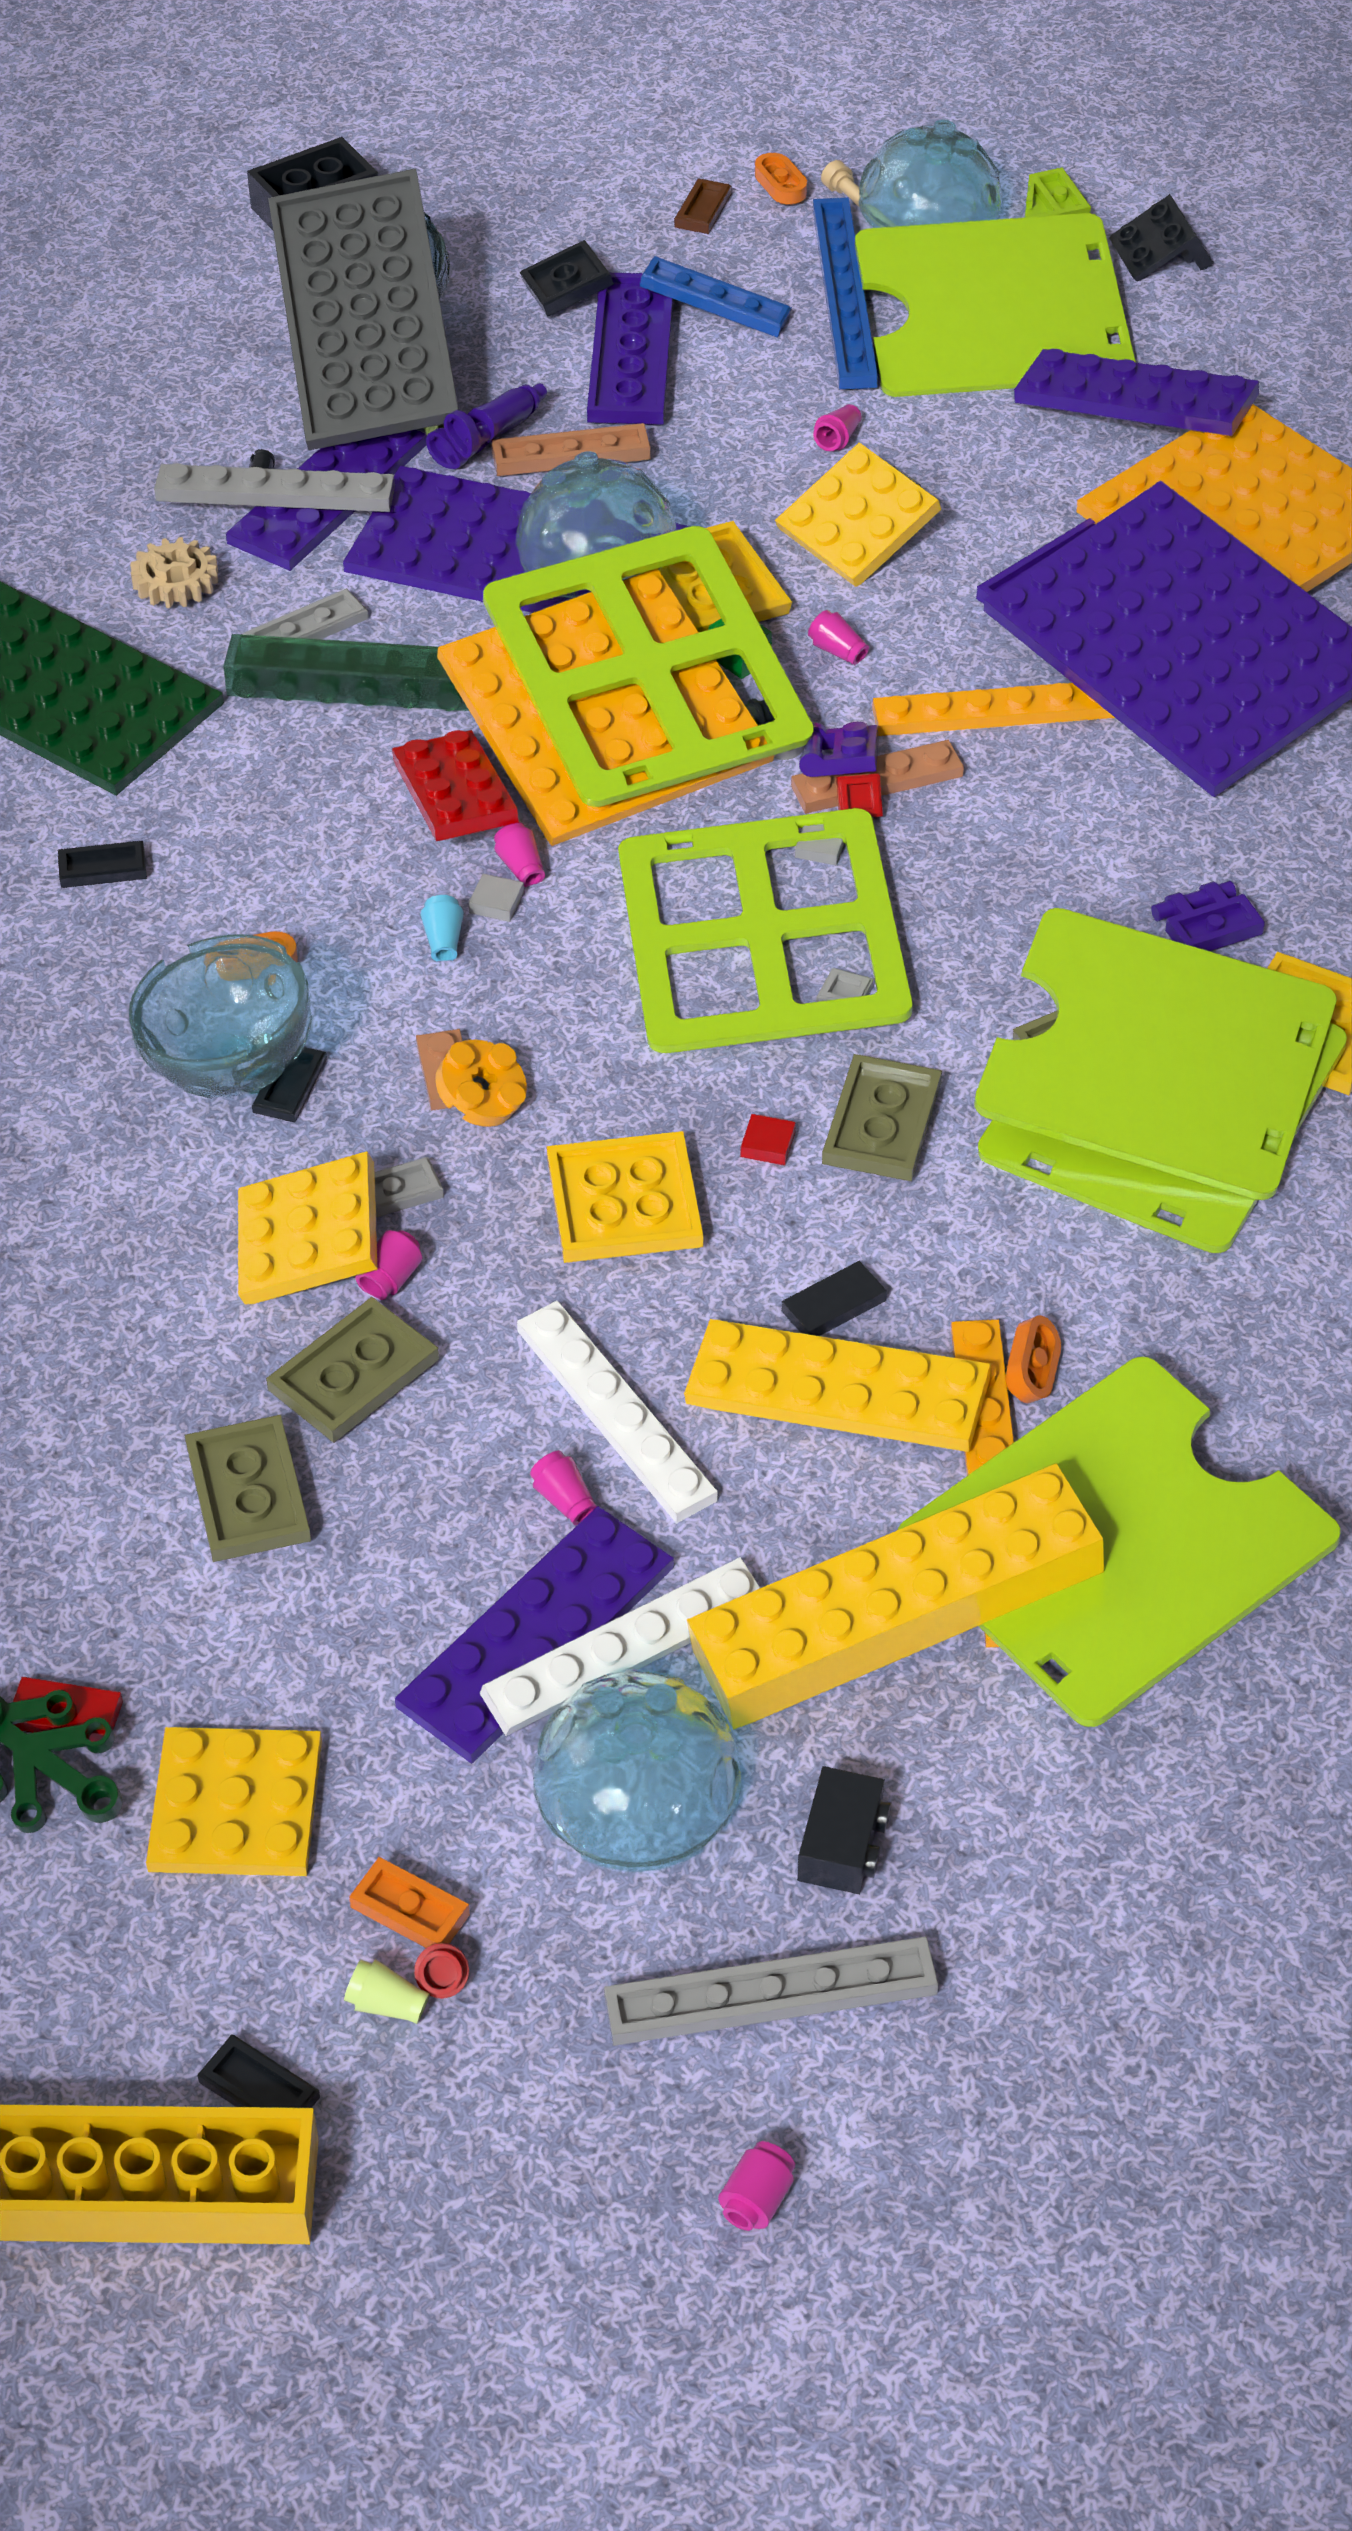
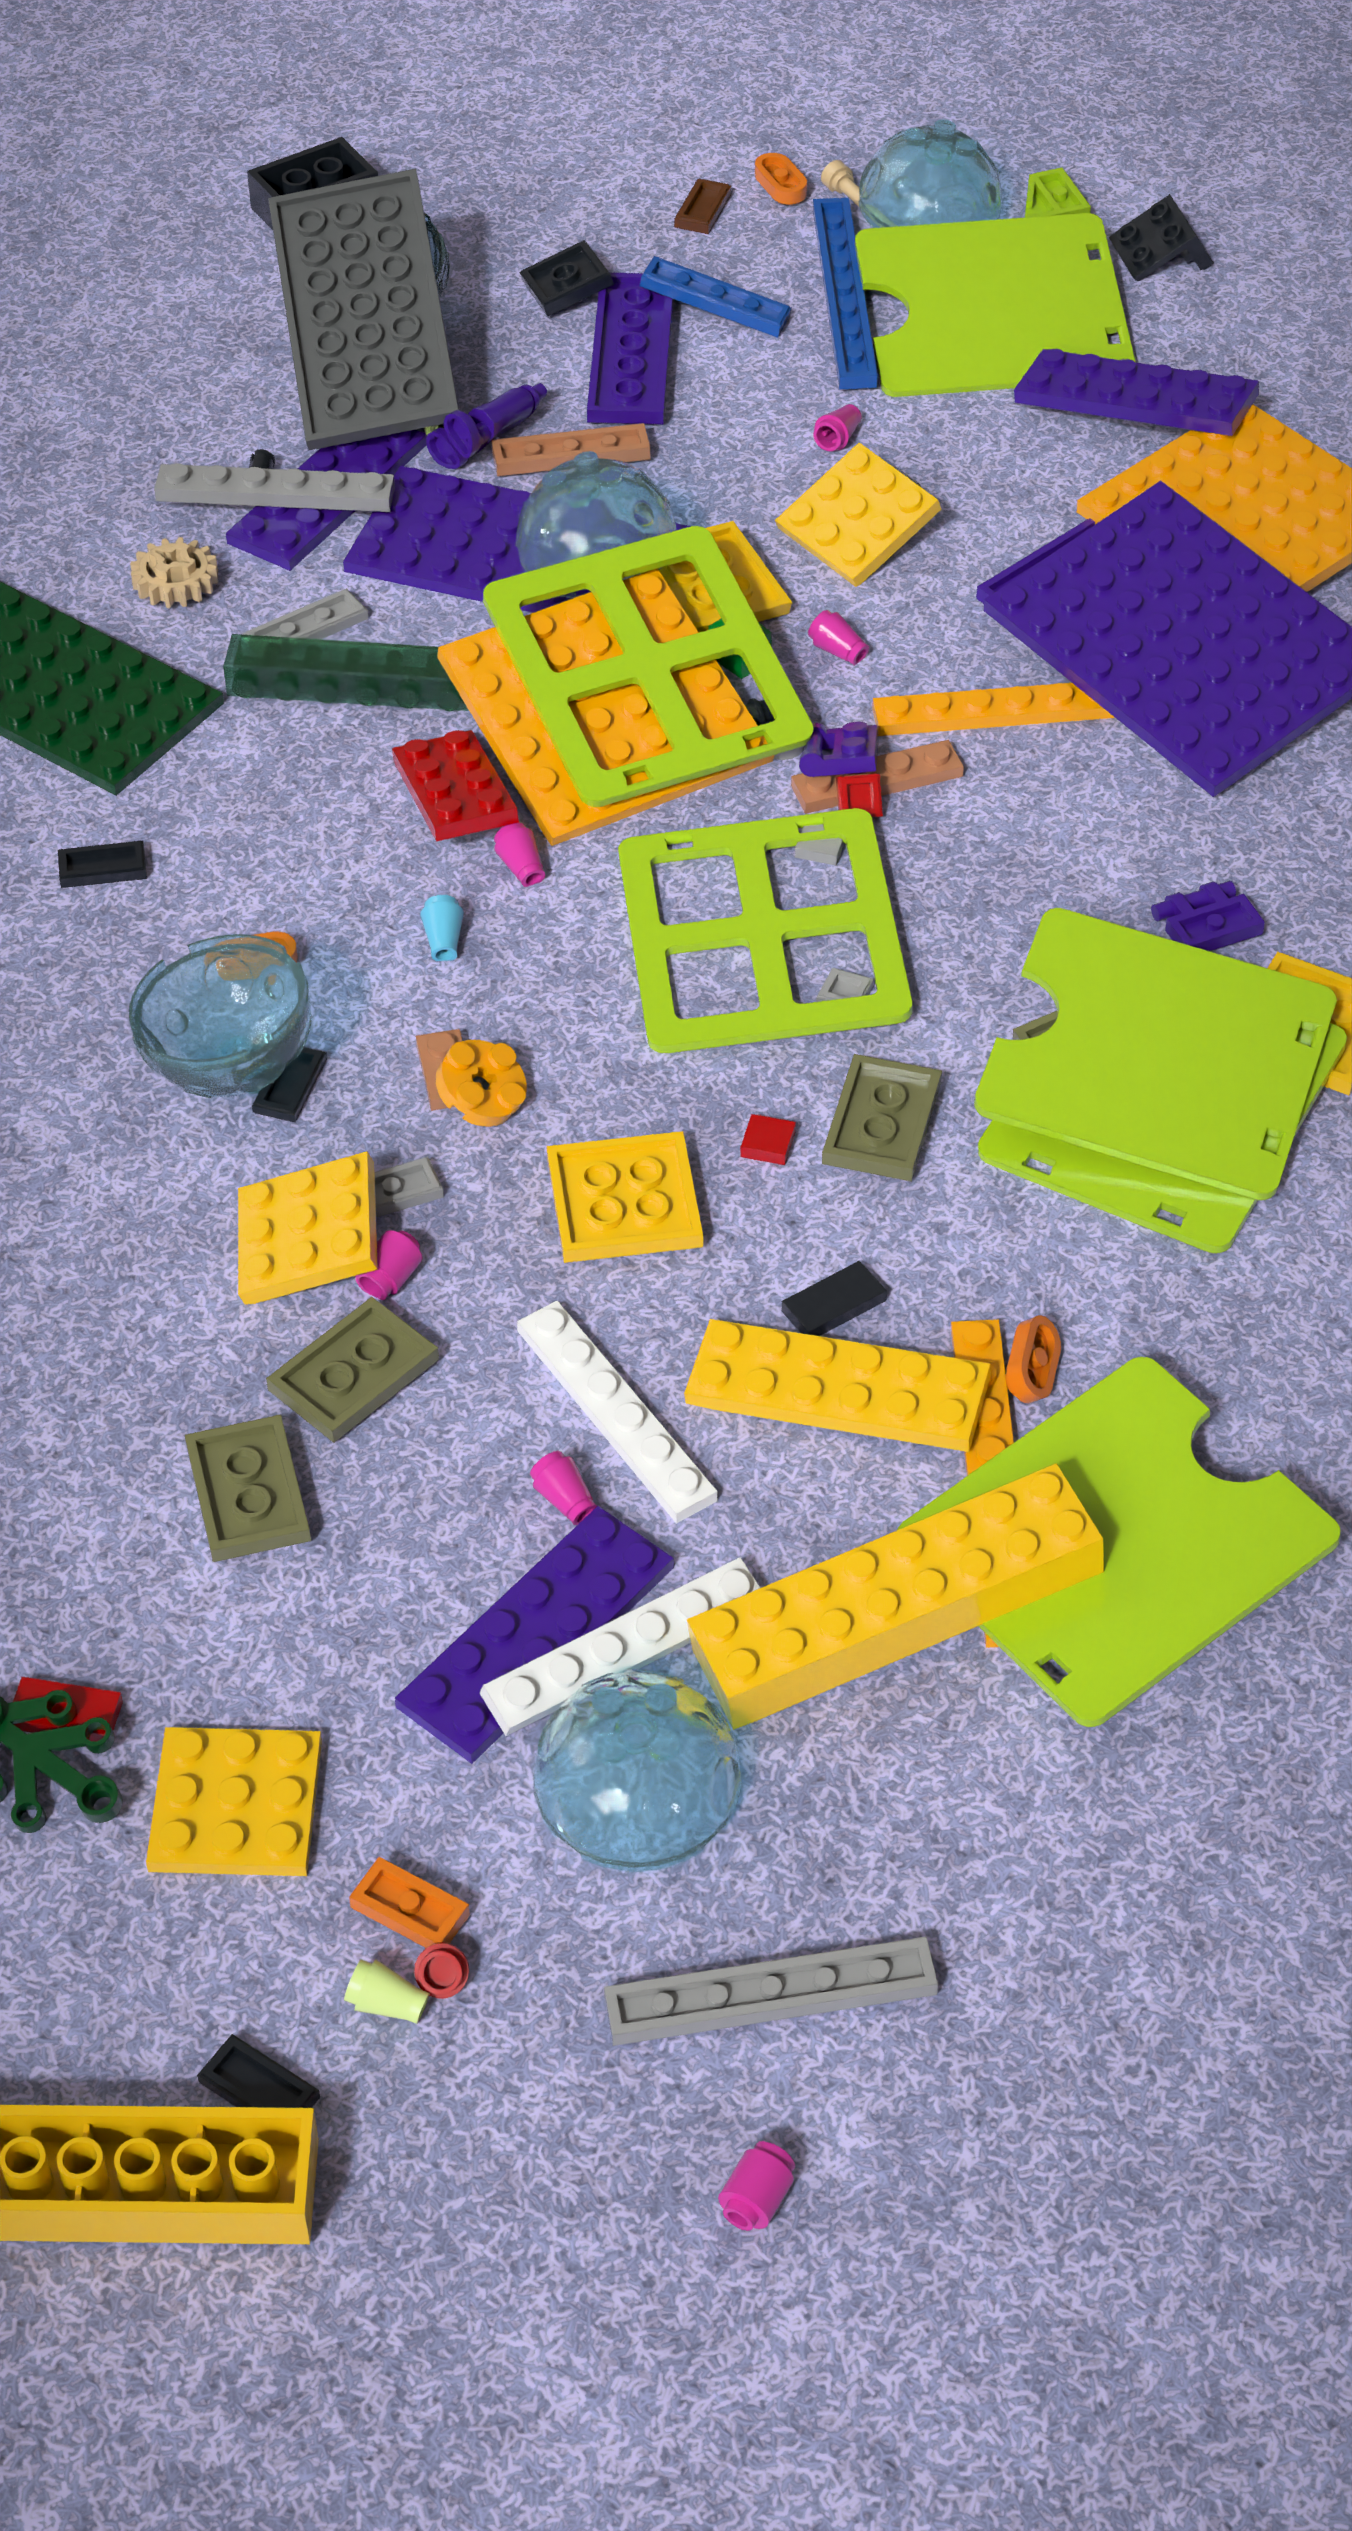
(496, 897): light grey tile -> none
(842, 1829): black brick -> none

